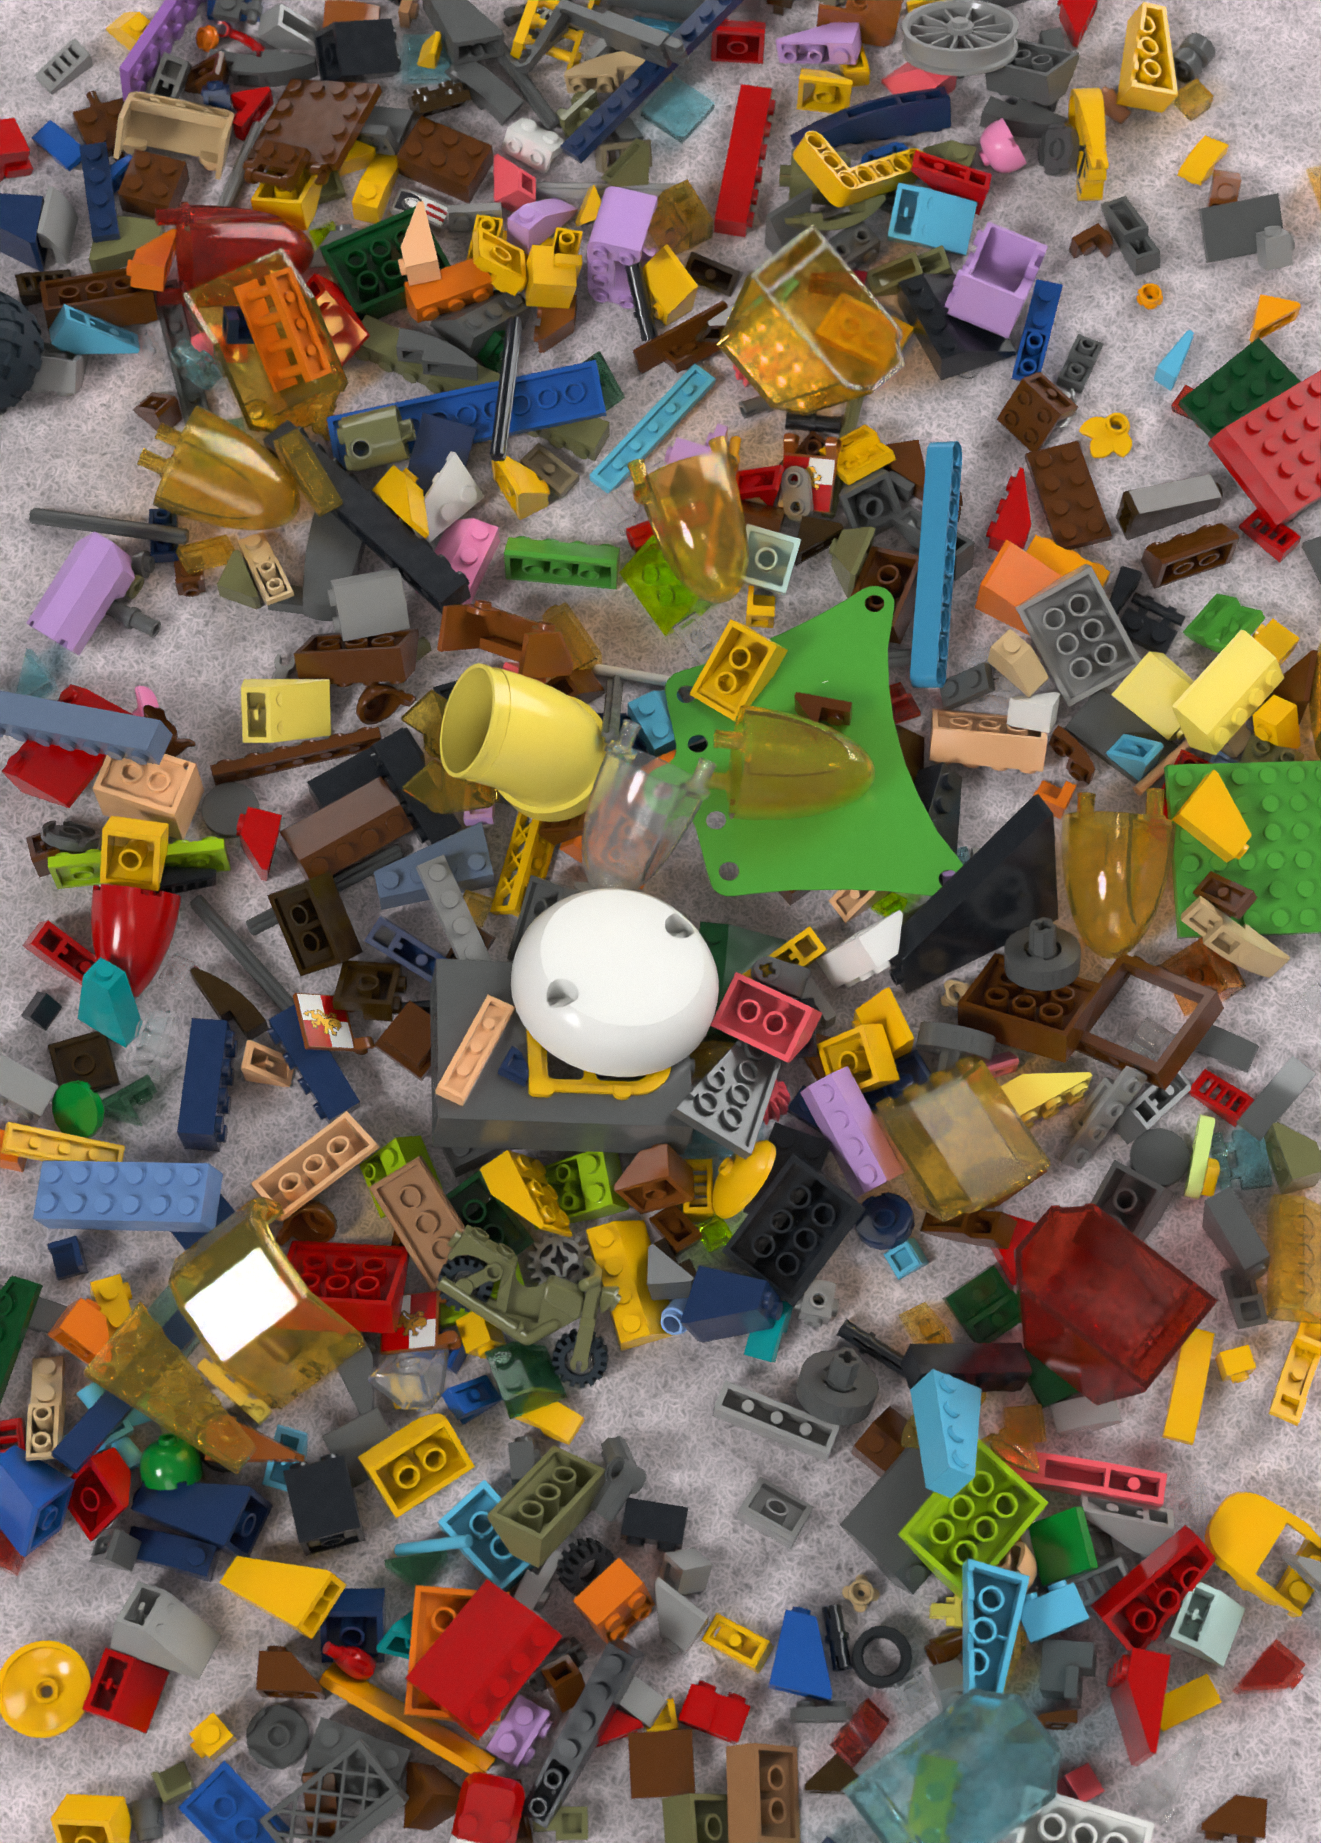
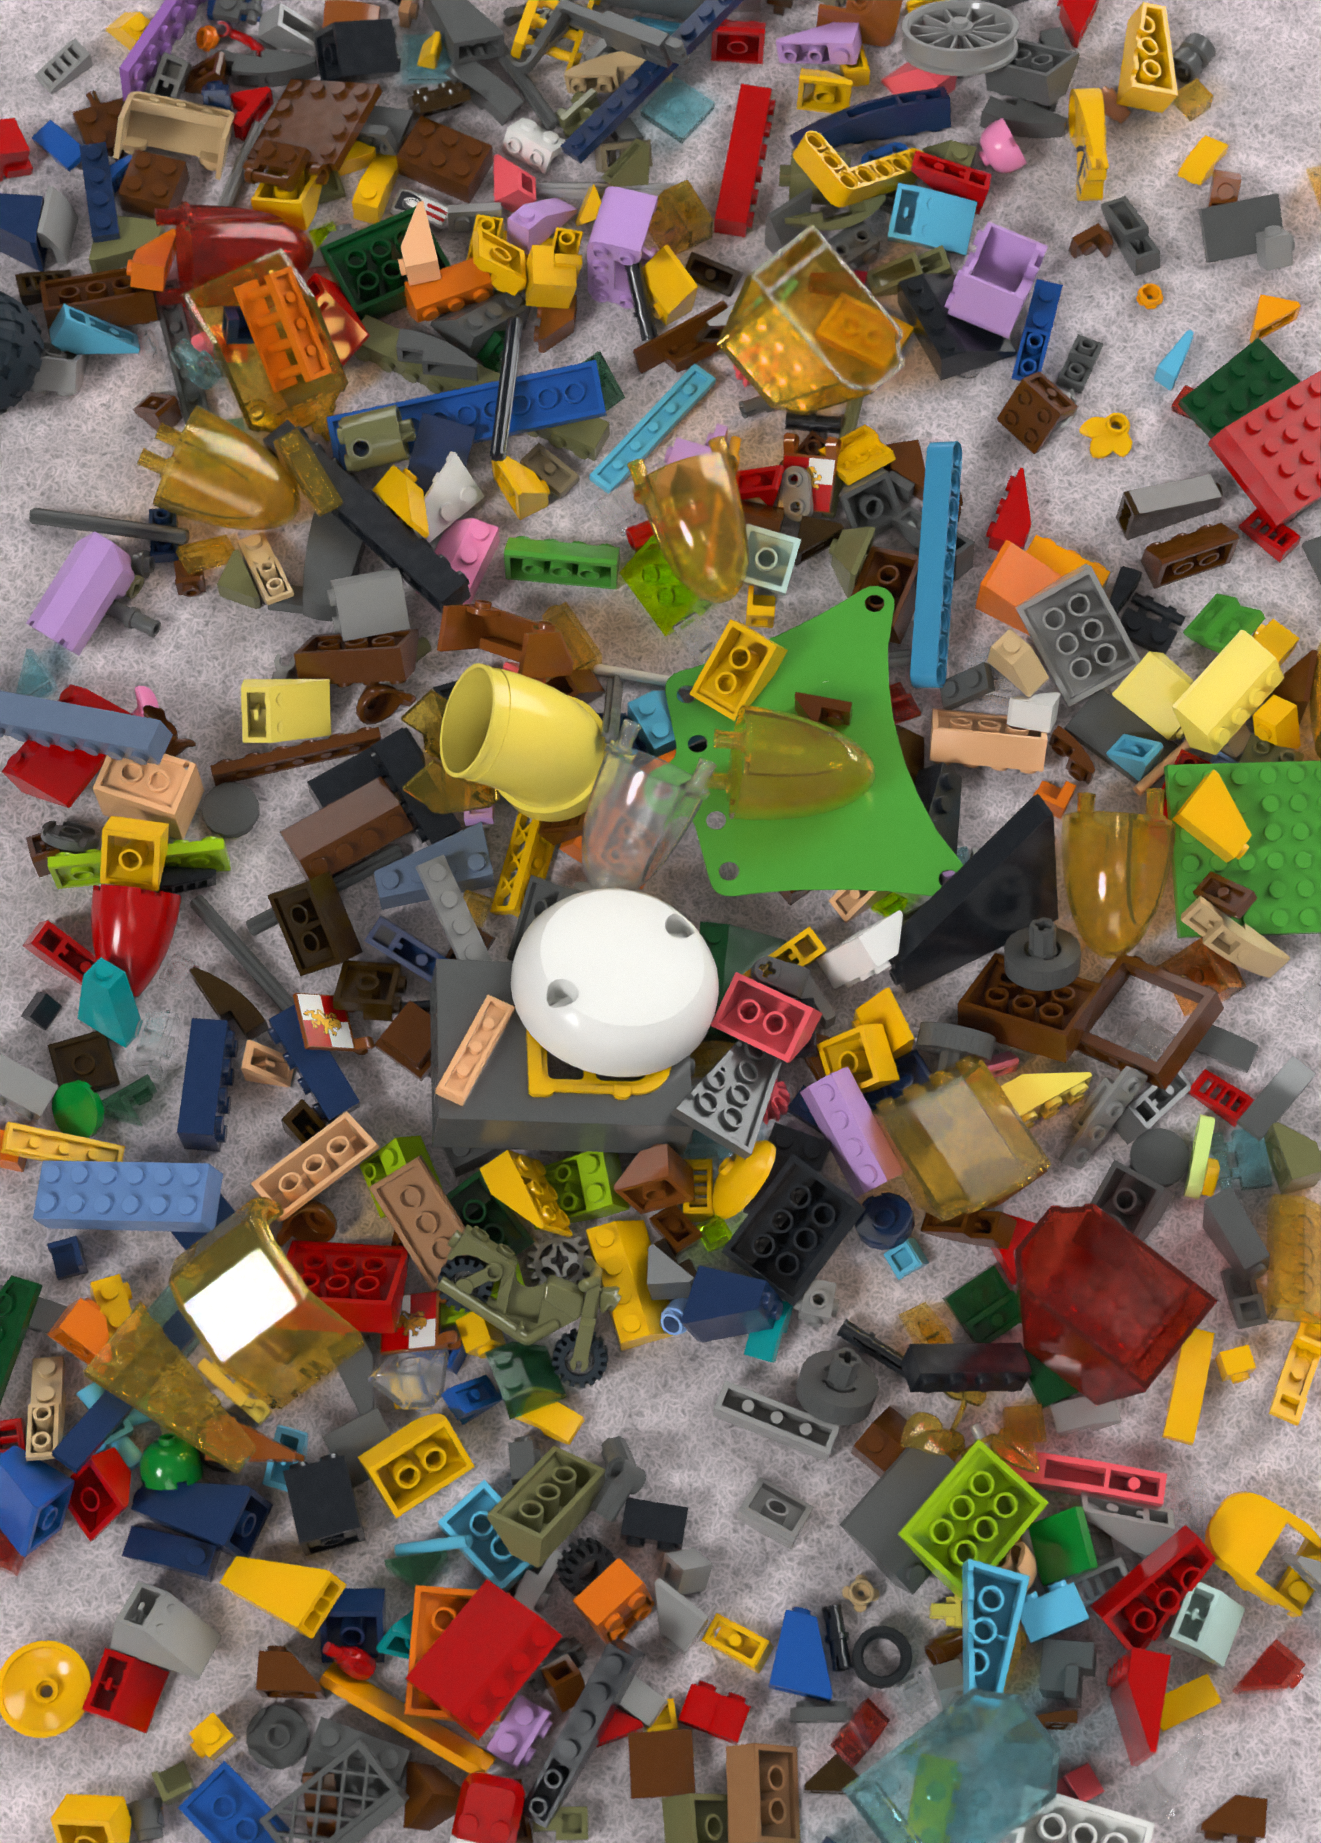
(115, 1550): dark grey slope -> none
(259, 837): red slope -> none
(302, 1123): none -> dark brown slope
(514, 1067): dark blue tile -> none
(946, 1430): medium azure wedge -> none
(952, 987): tan plate -> none
(1058, 149): dark grey tile -> none
(1068, 496): reddish brown plate -> none

